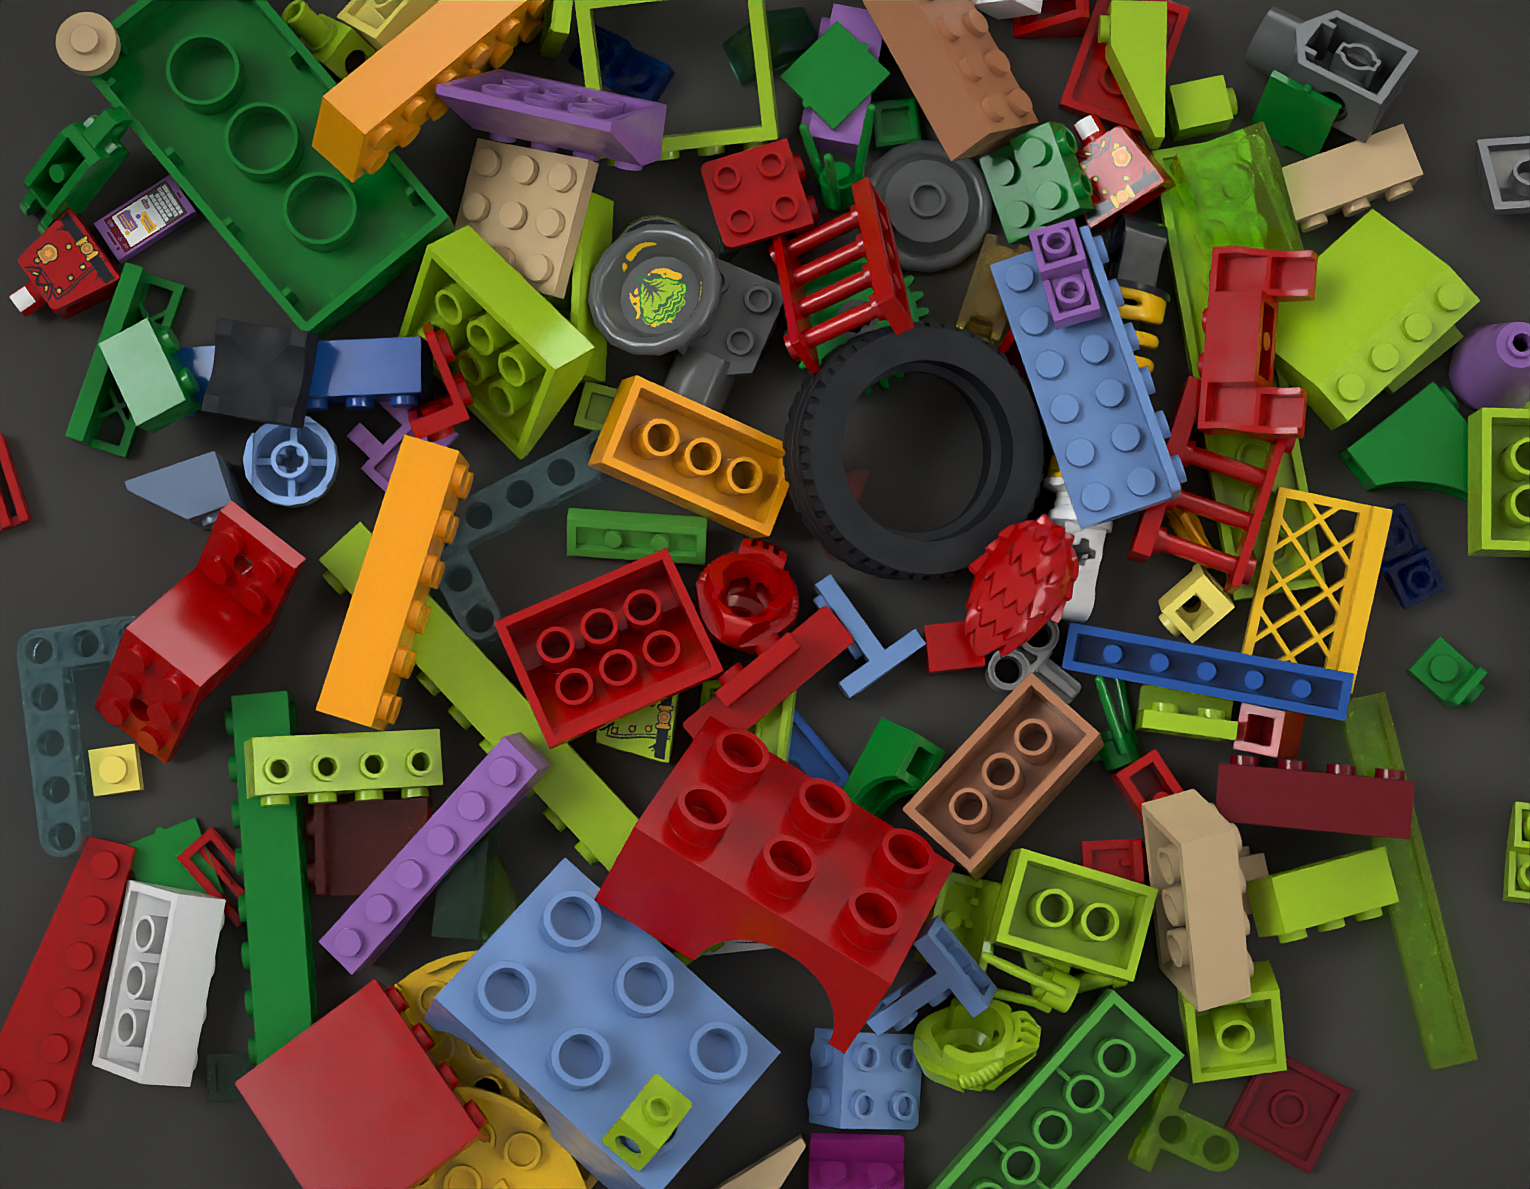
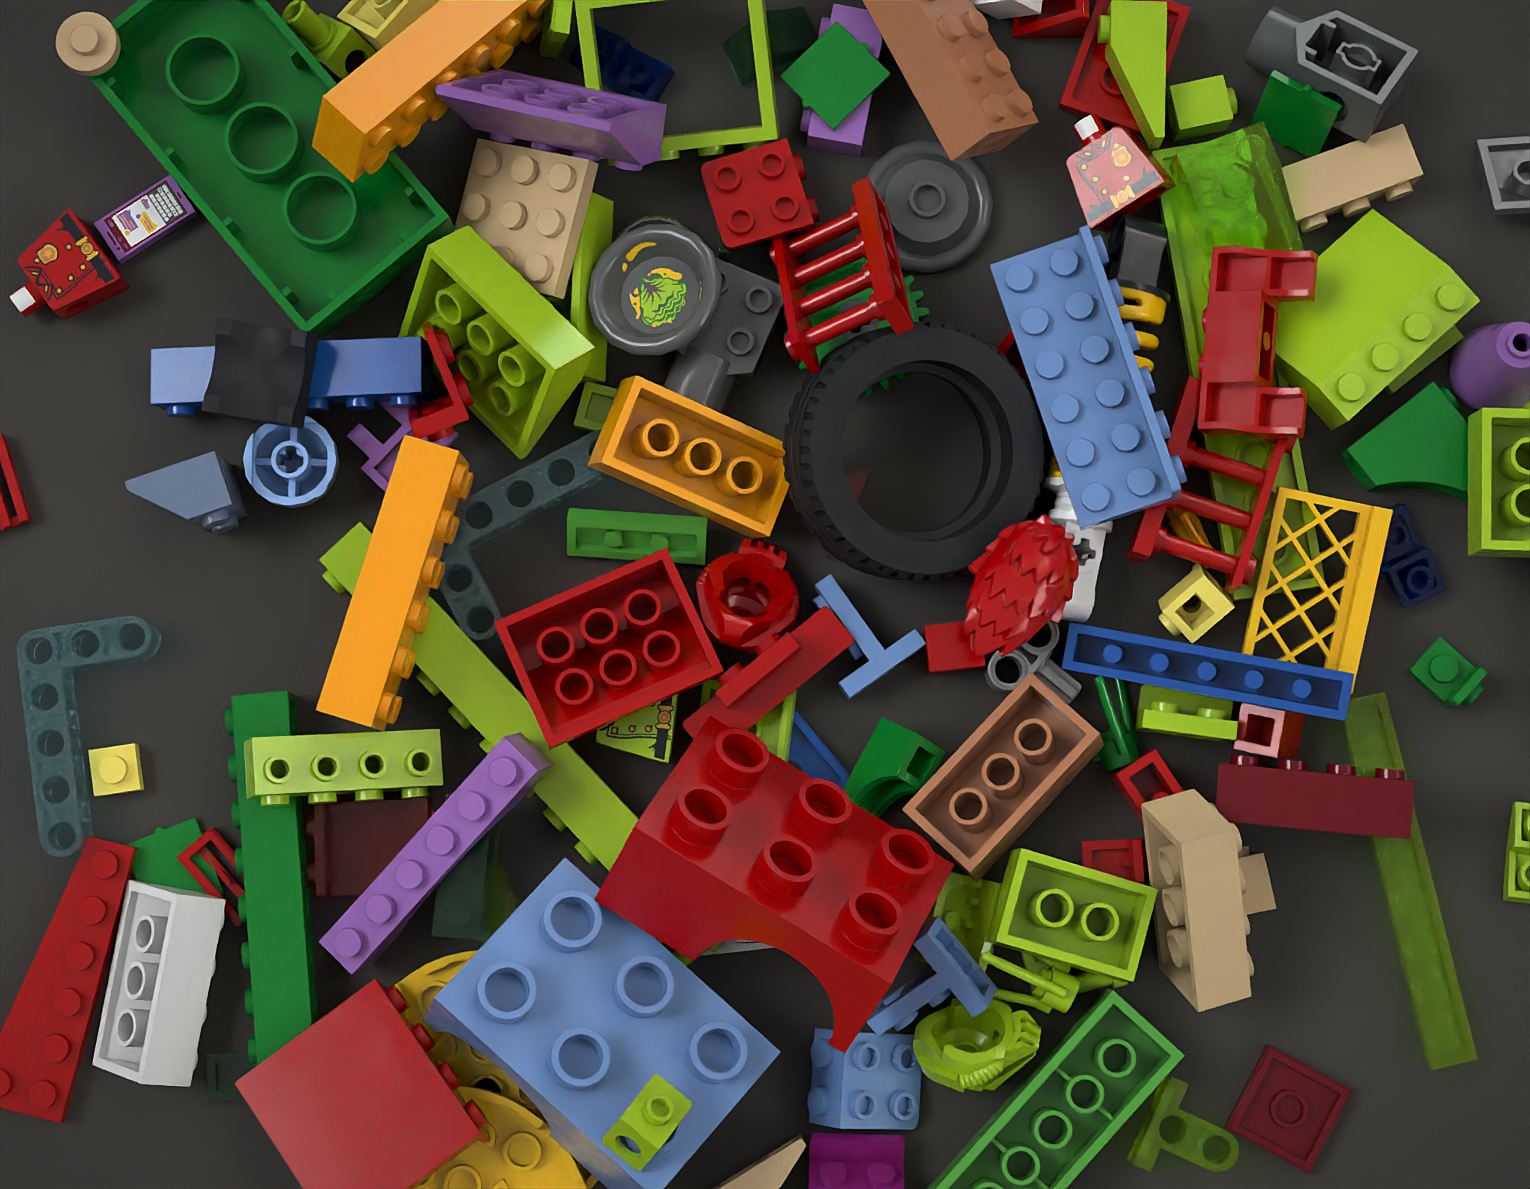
(76, 166): green hinge -> none
(99, 381): green fence -> none
(151, 375): brick -> none
(198, 632): red bracket -> none
(837, 177): green plant -> none
(896, 123): green tile -> none
(982, 294): clear yellow brick -> none
(1037, 181): green plate -> none
(1065, 274): medium lavender slope -> none
(1236, 1036): lime slope -> none
(1322, 894): lime brick -> none

